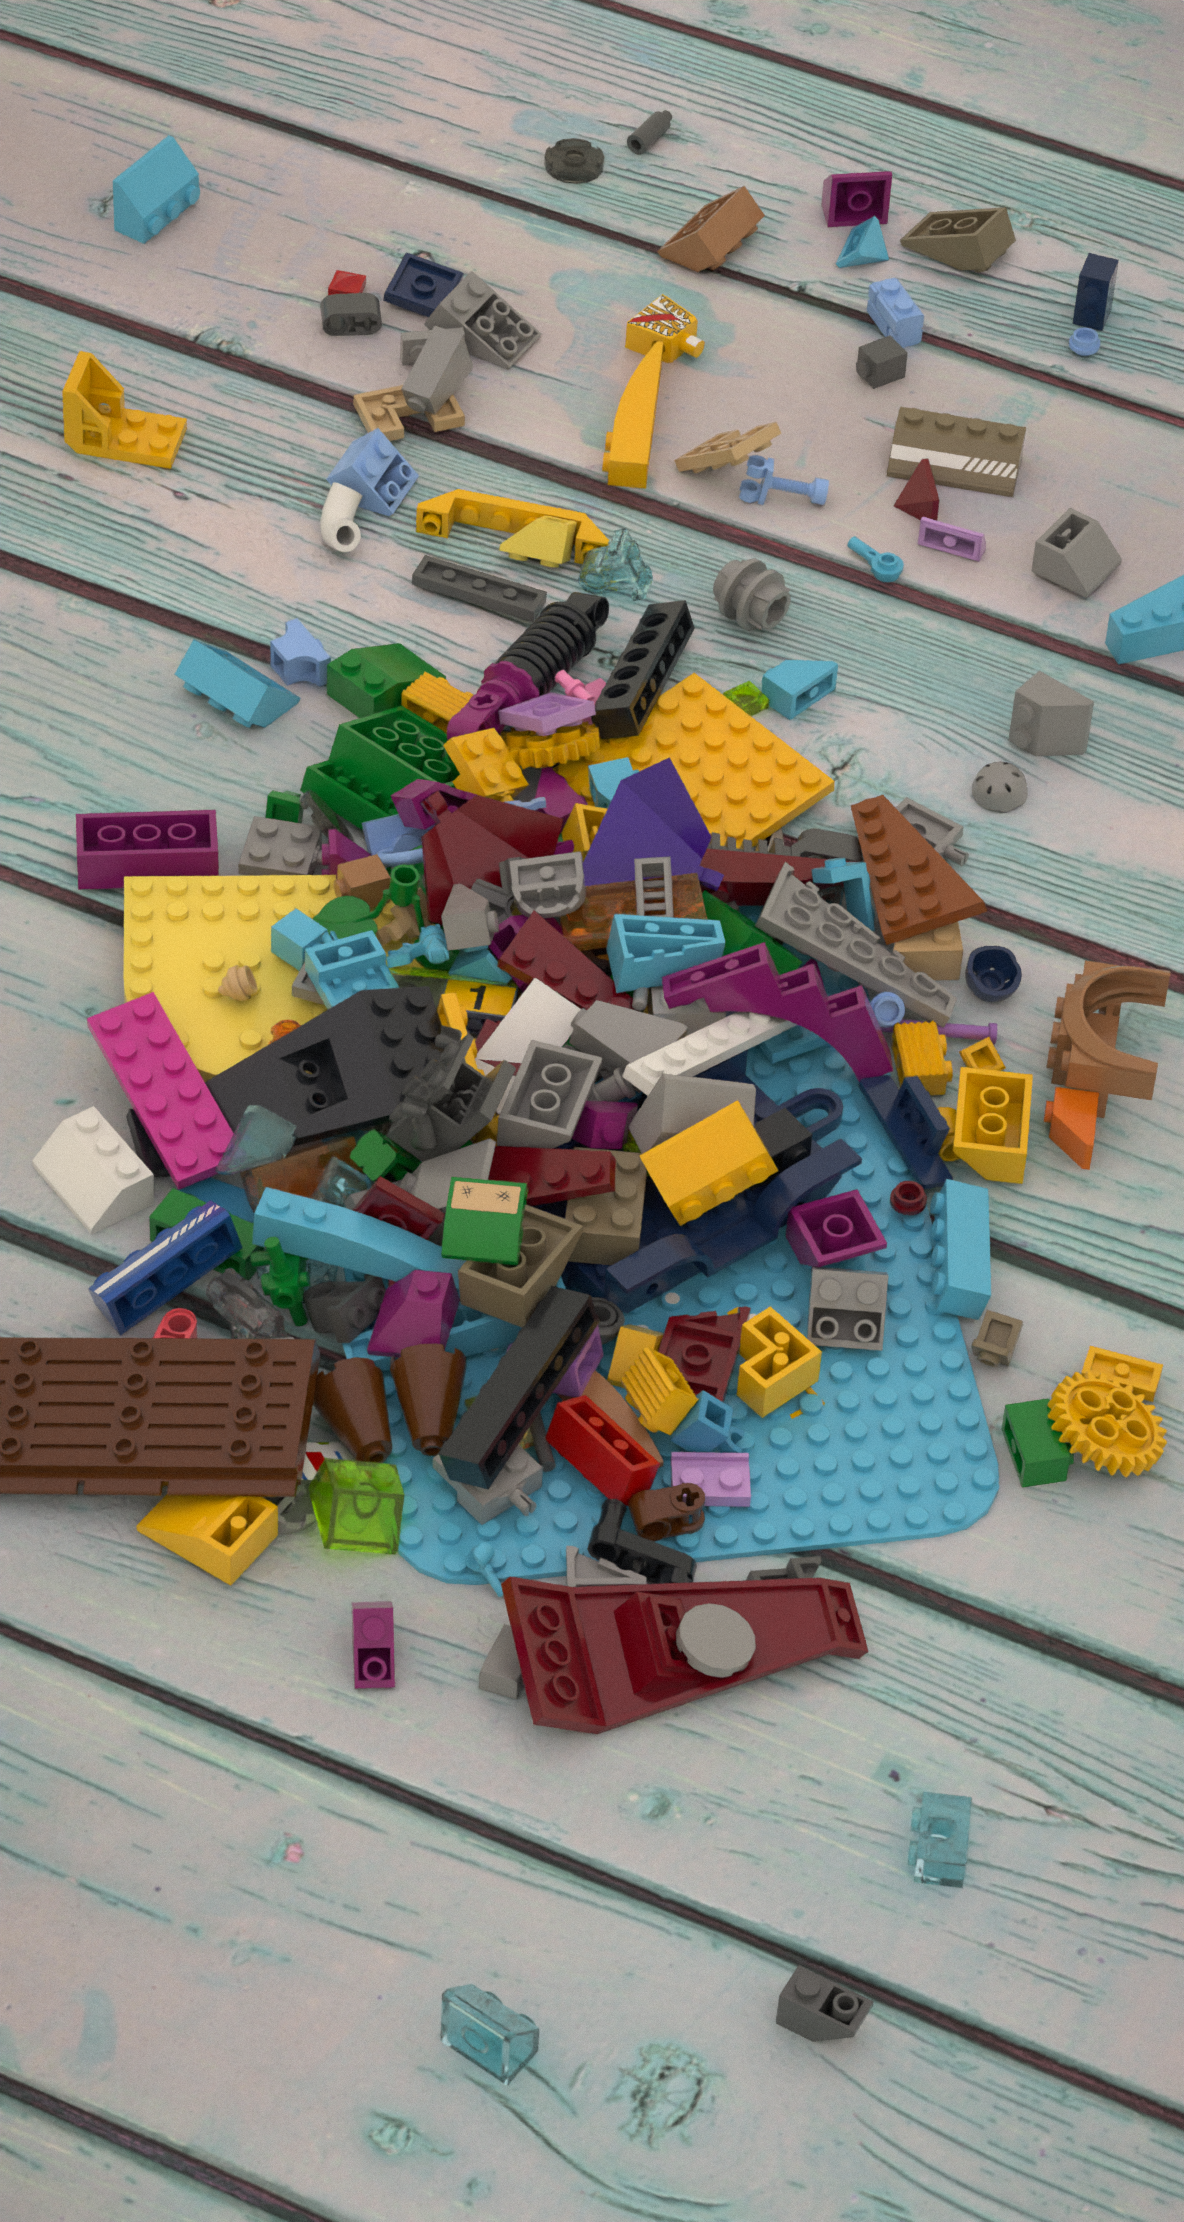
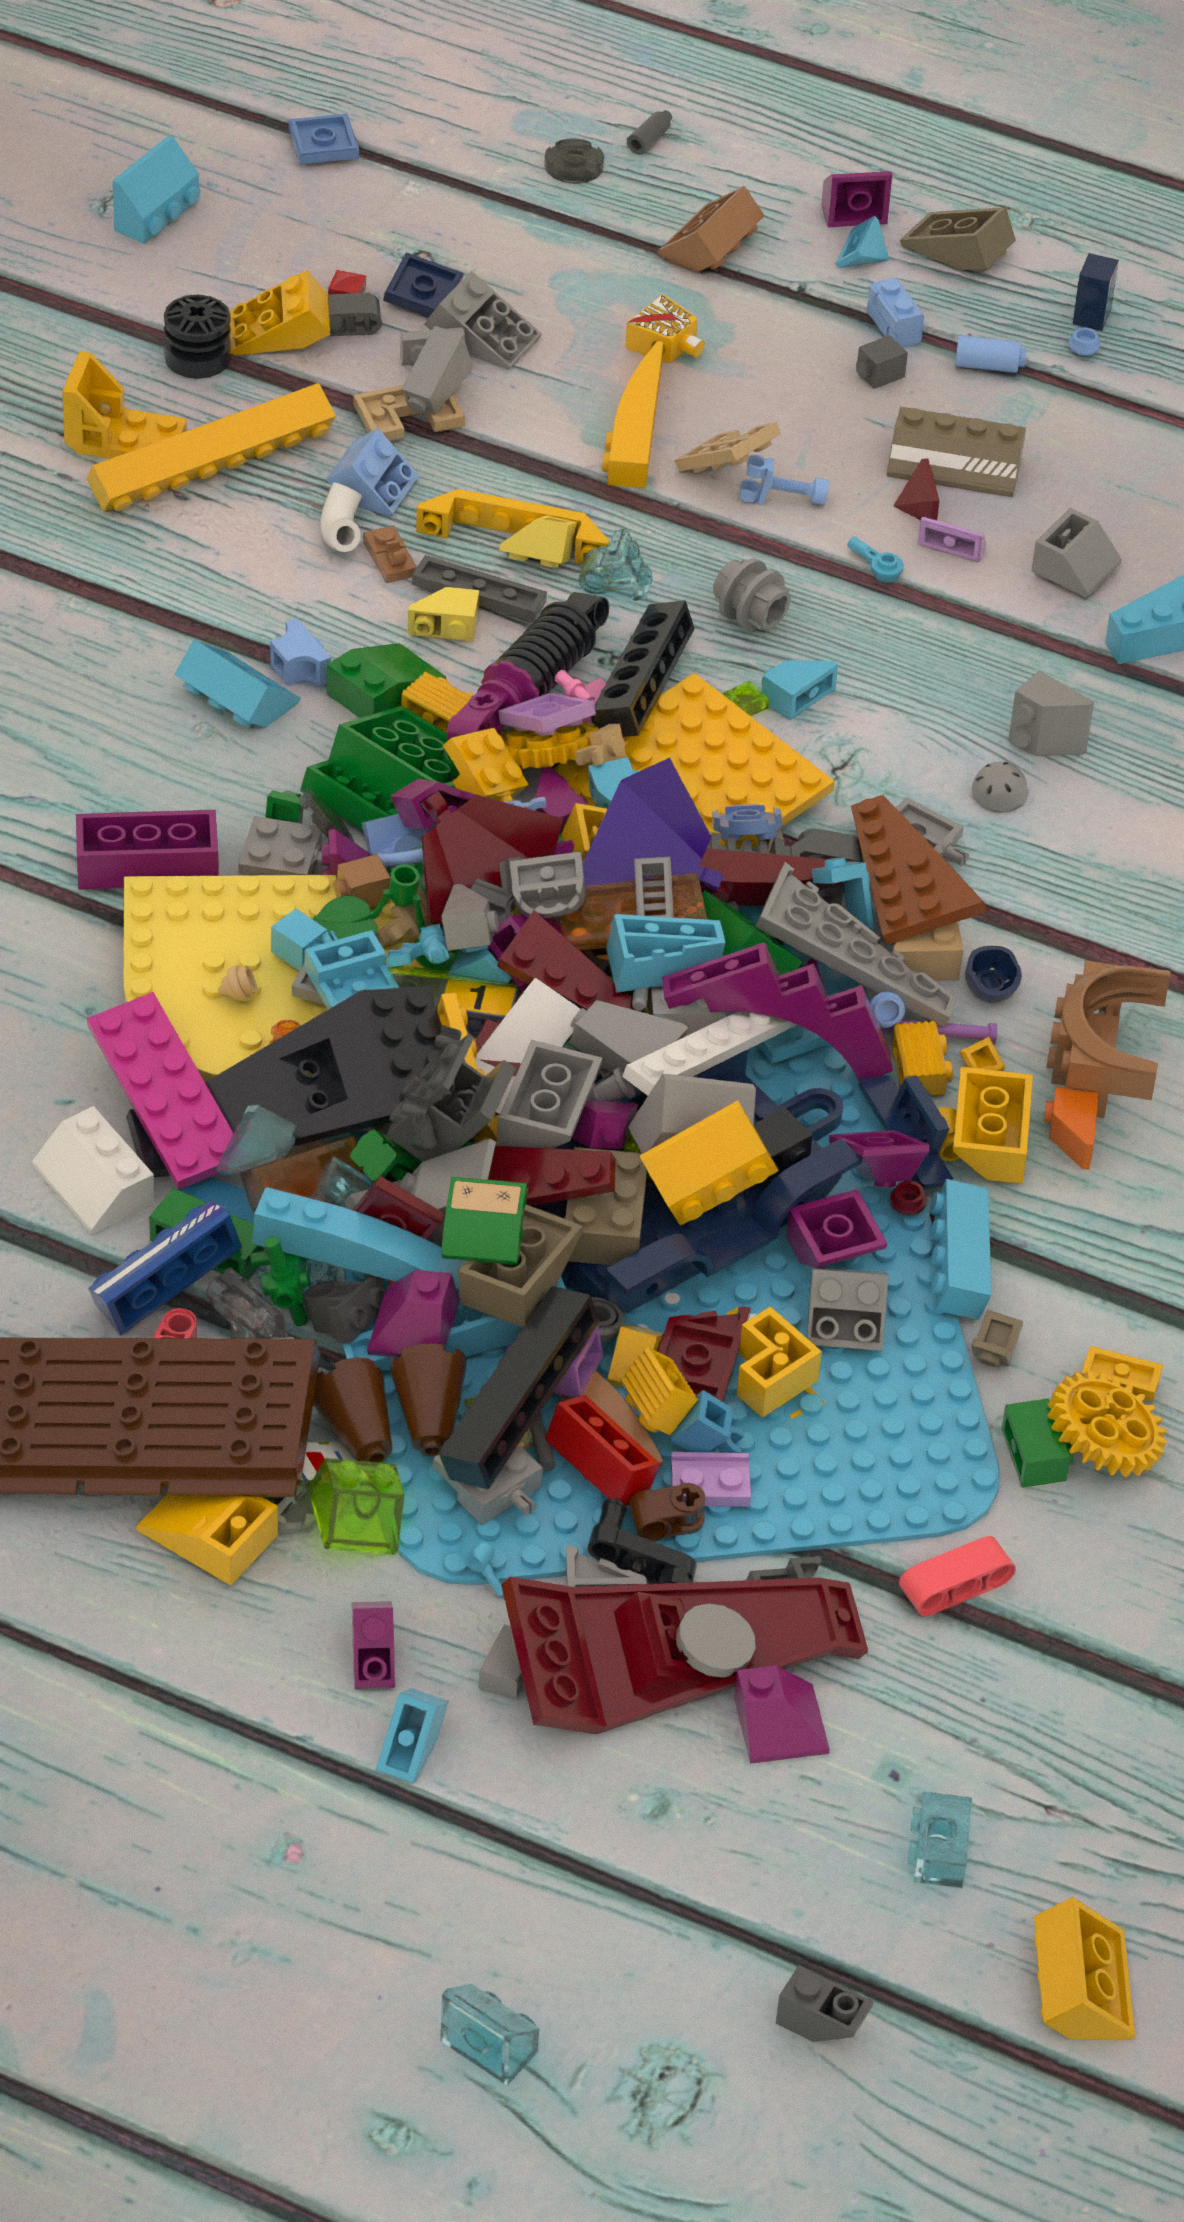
(197, 336): none -> black wheel
(211, 448): none -> yellow brick
(281, 317): none -> yellow slope
(323, 138): none -> medium blue plate
(389, 553): none -> medium nougat plate
(411, 1734): none -> medium azure slope
(445, 614): none -> light yellow slope
(605, 746): none -> tan plate
(747, 820): none -> medium blue plate
(778, 1715): none -> magenta slope
(885, 1155): none -> magenta slope
(957, 1576): none -> coral beam
(990, 354): none -> light blue brick
(1083, 1973): none -> yellow slope

